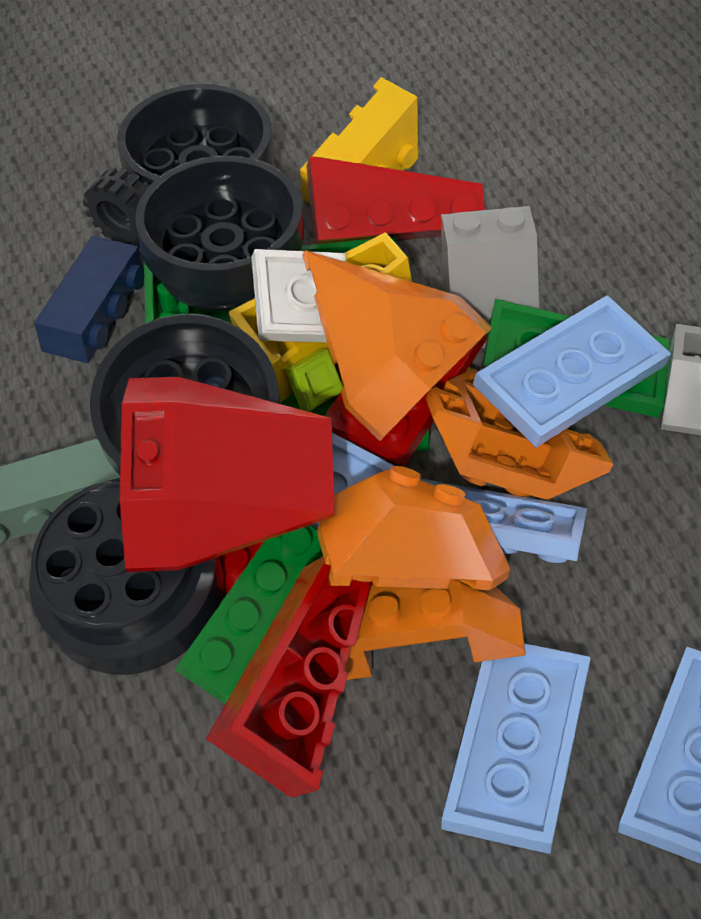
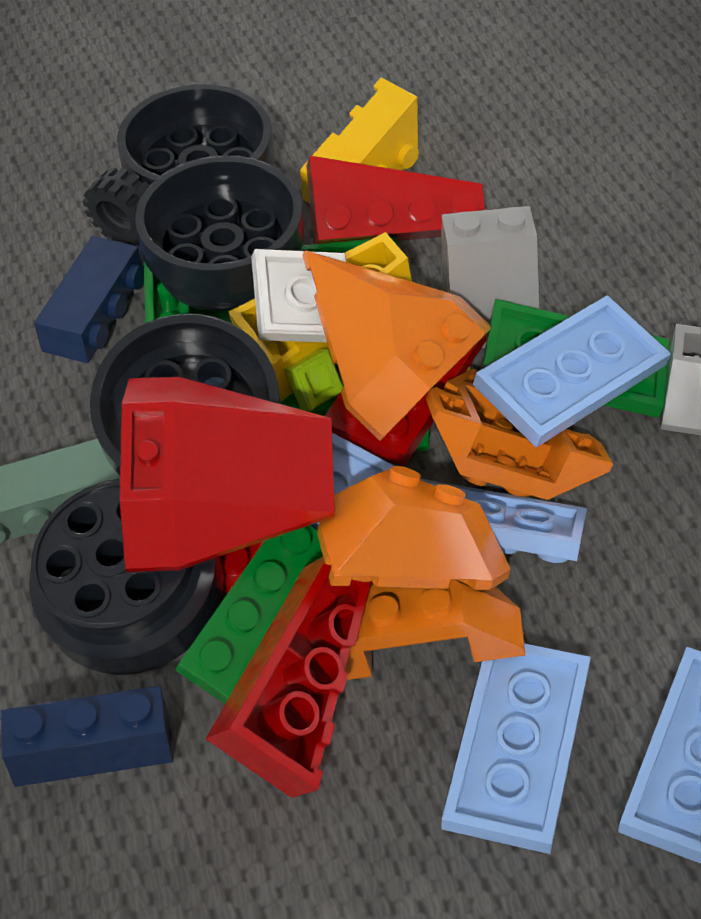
(86, 736): none -> dark blue brick

